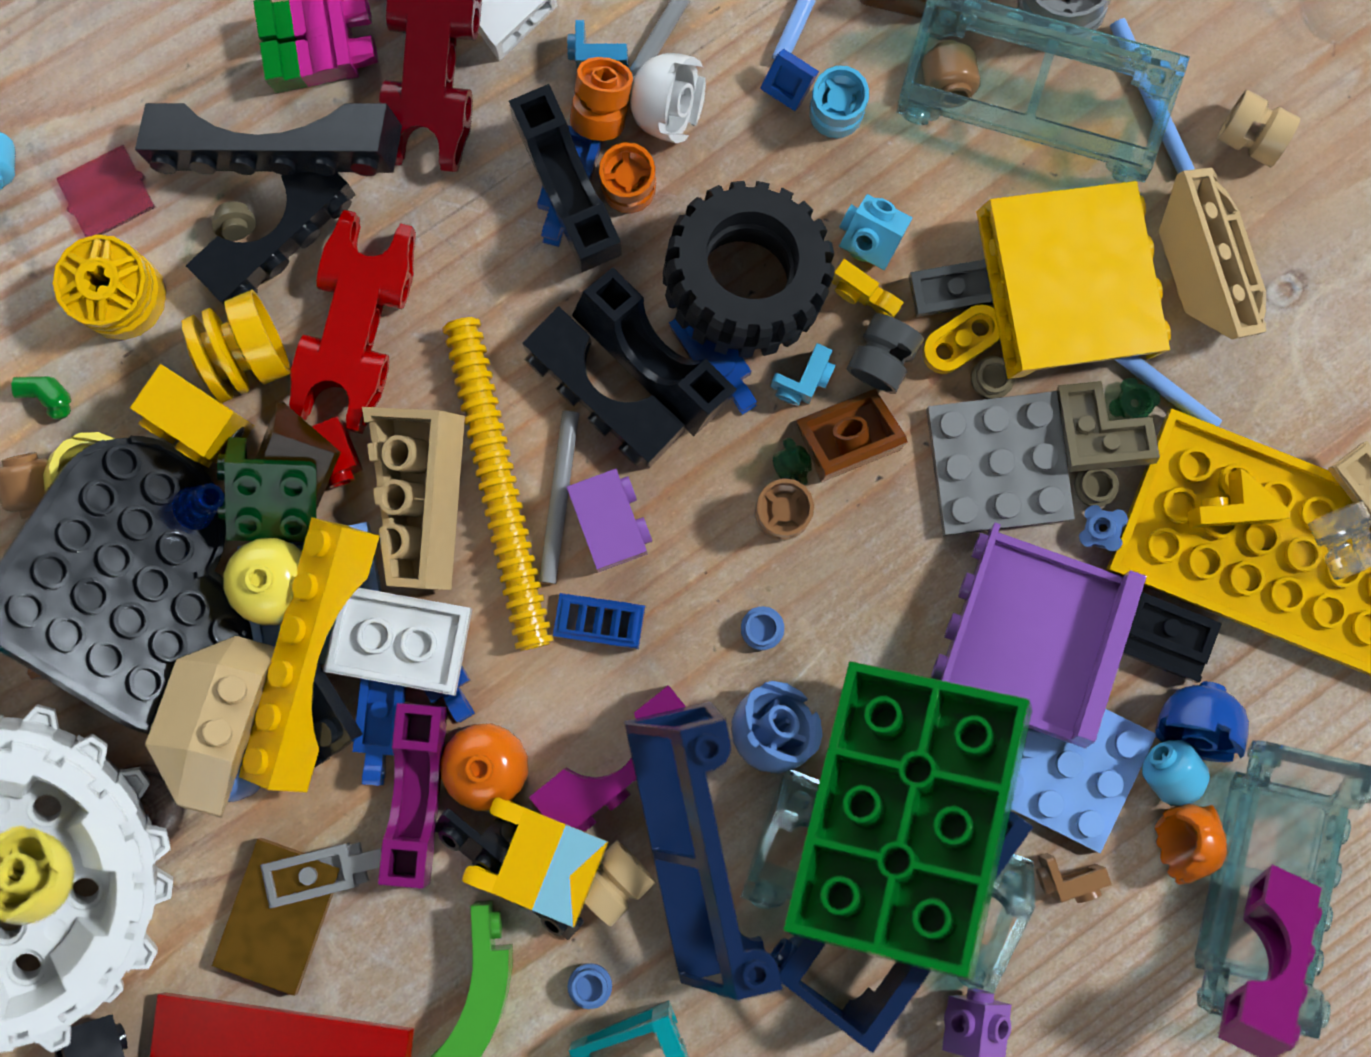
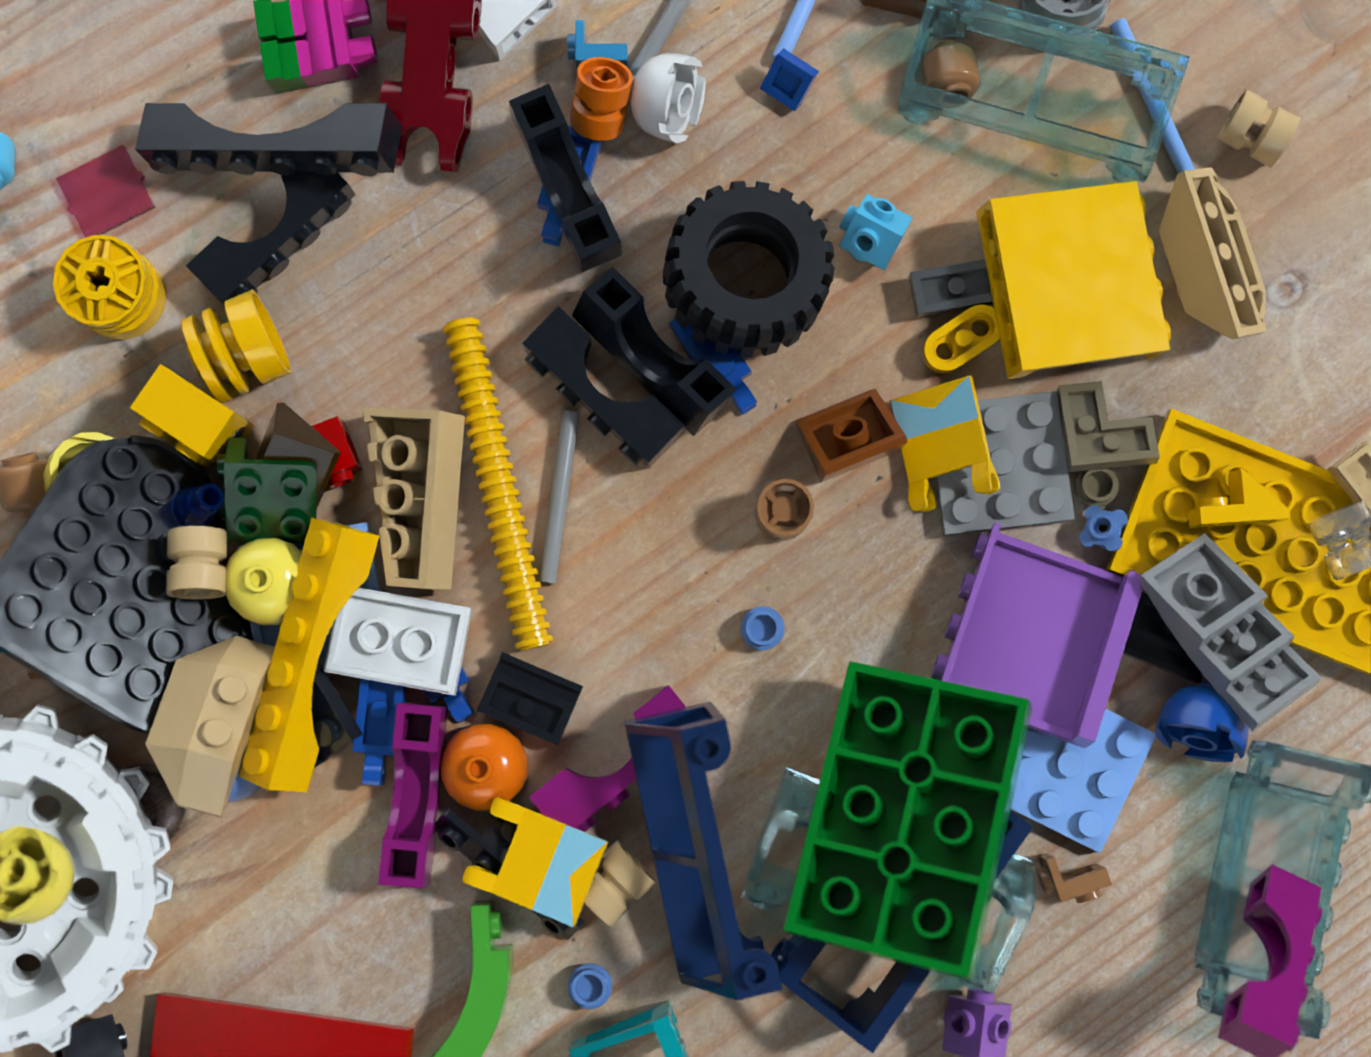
(47, 391): green arm -> none
(196, 560): none -> tan wheel
(233, 221): dark tan plate -> none
(279, 941): pearl gold tile -> none
(347, 857): light grey hinge -> none
(360, 292): red piece -> none
(530, 698): none -> black plate
(608, 520): medium lavender brick -> none
(627, 177): orange wheel -> none
(634, 627): blue slope -> none
(775, 728): medium blue cylinder -> none
(792, 462): clear green plate -> none
(816, 374): medium azure bracket -> none
(838, 101): medium azure wheel -> none
(856, 286): yellow plate -> none
(886, 350): dark grey wheel -> none
(943, 437): none -> yellow flag
(990, 378): dark tan plate -> none
(1130, 389): clear green plate -> none
(1168, 389): light blue bar -> none
(1176, 772): medium azure head -> none
(1191, 842): orange hair -> none
(1228, 631): none -> light grey slope

